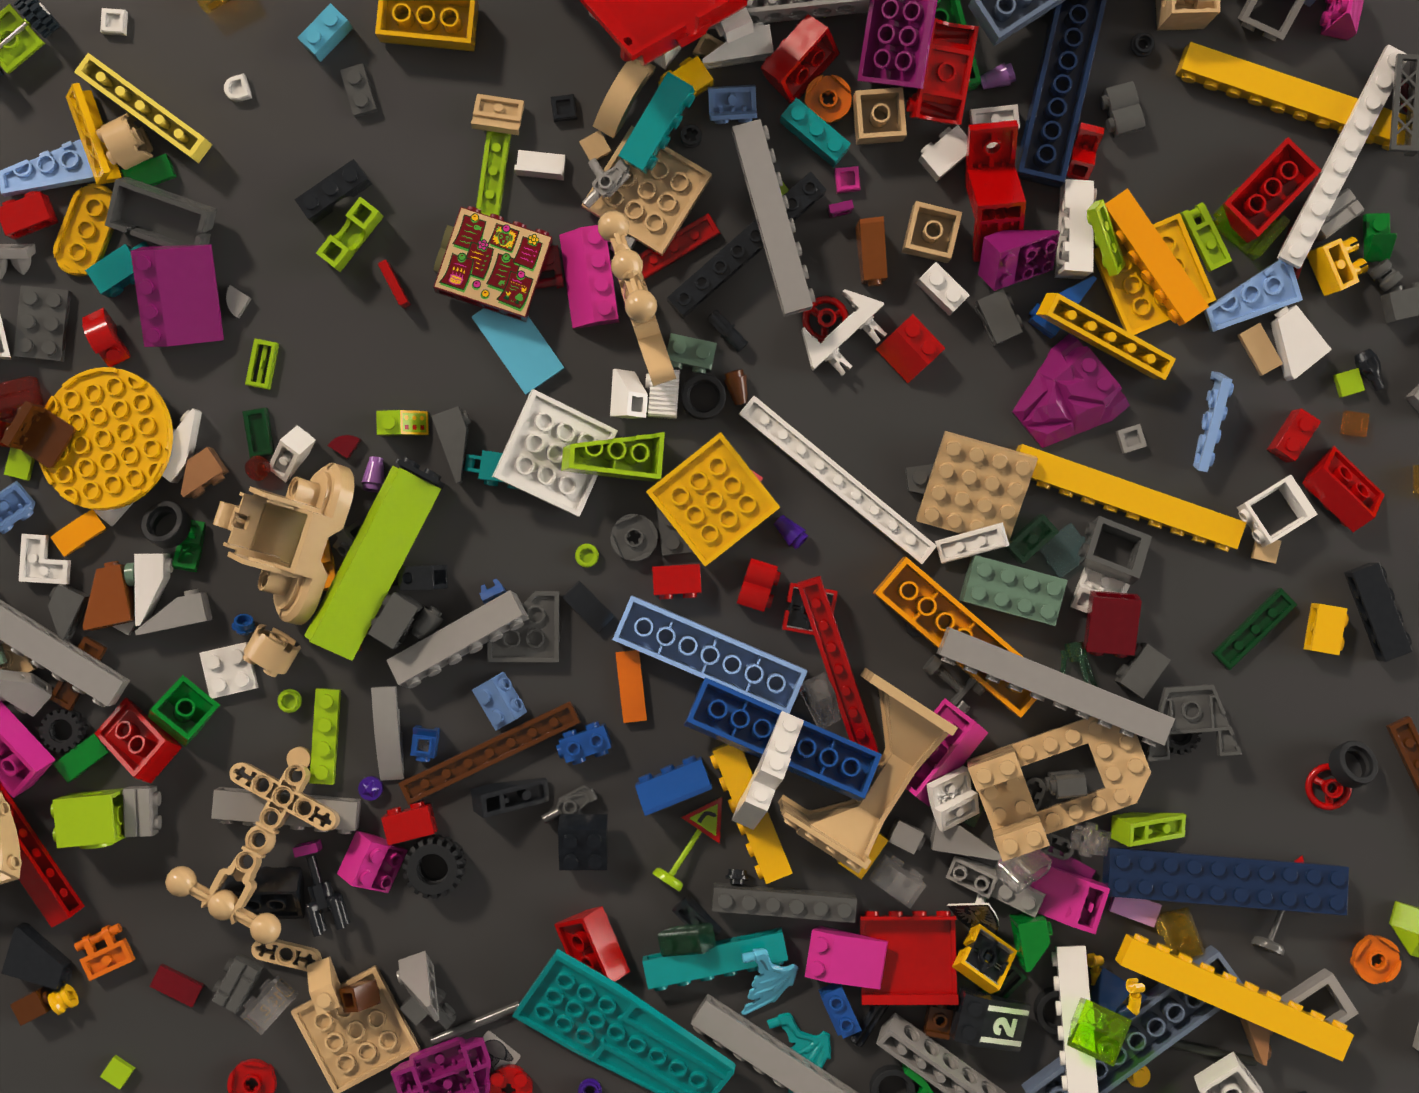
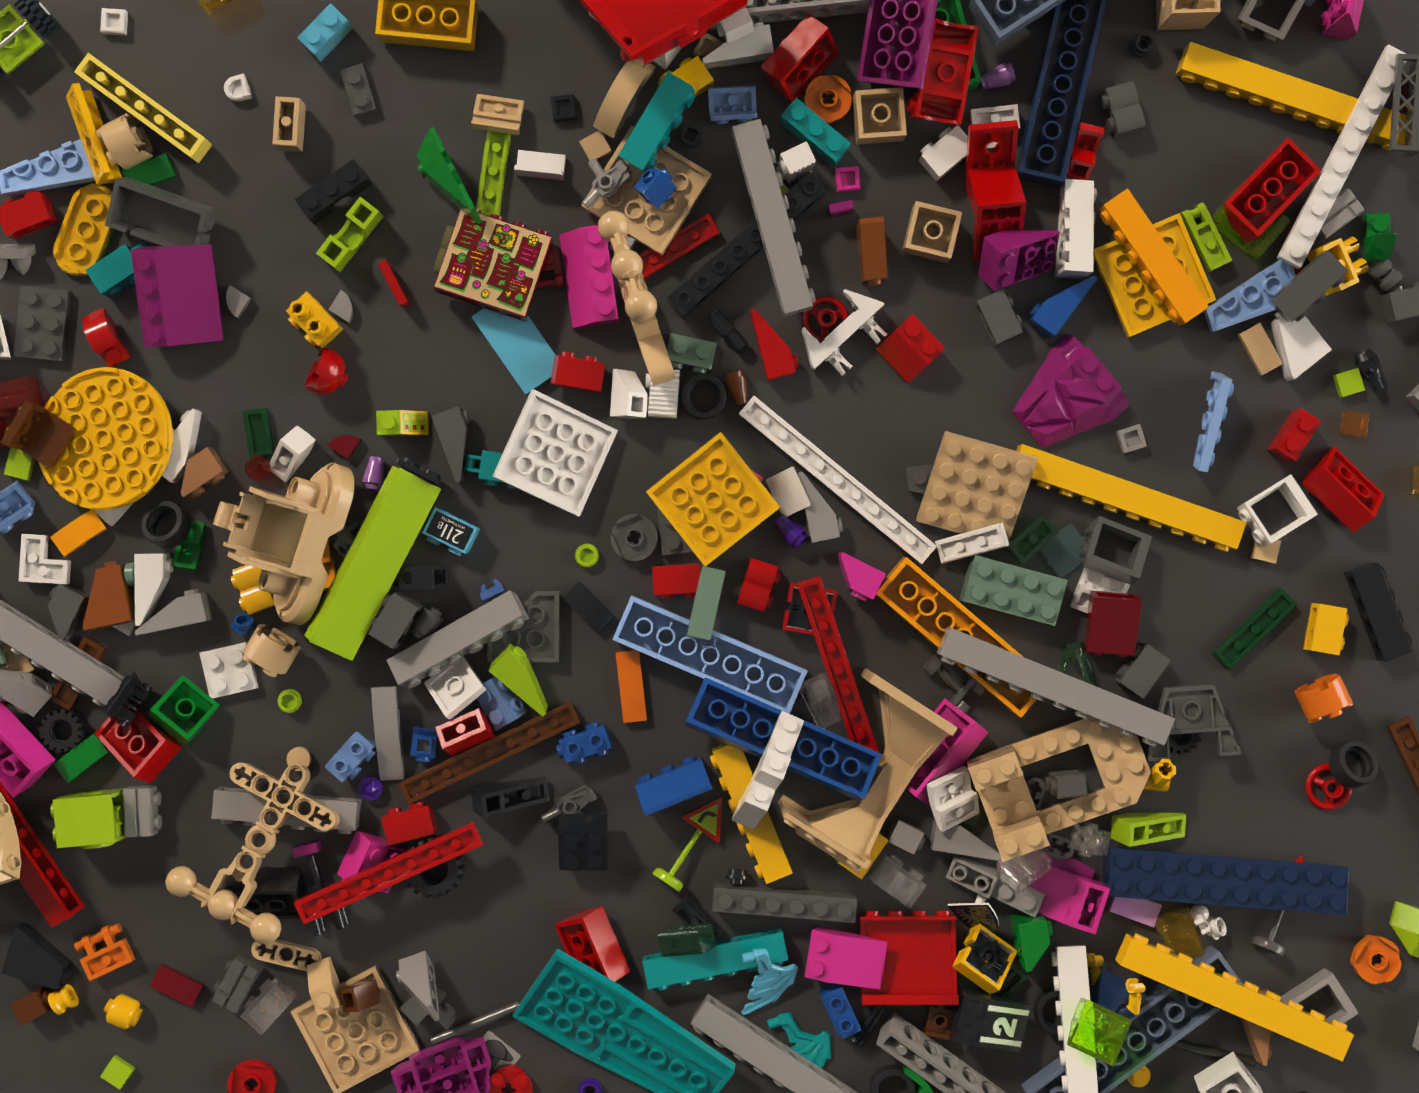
(116, 705): none -> black hinge
(123, 1011): none -> yellow head
(252, 599): none -> yellow brick
(271, 364): lime tile -> none
(289, 124): none -> tan brick
(314, 320): none -> yellow brick
(325, 736): lime plate -> none
(326, 373): none -> red cylinder
(342, 306): none -> light grey tile
(349, 757): none -> medium blue bracket
(388, 873): none -> red plate
(441, 172): none -> green wedge
(451, 531): none -> brick
(455, 687): none -> white plate
(464, 732): none -> red brick
(517, 674): none -> lime slope
(577, 373): none -> red brick
(626, 457): lime wedge -> none
(655, 187): none -> blue brick
(705, 603): none -> sand green tile
(775, 354): none -> red slope
(788, 492): none -> white sticker
(796, 162): none -> white brick
(819, 516): none -> light grey slope
(860, 577): none -> dark pink slope
(942, 288): white brick -> none
(1105, 237): lime plate -> none
(1105, 336): yellow brick -> none
(1160, 776): none -> yellow piece
(1200, 915): none -> white arm
(1217, 926): none -> white plate
(1308, 286): none -> dark grey brick
(1323, 697): none -> orange brick

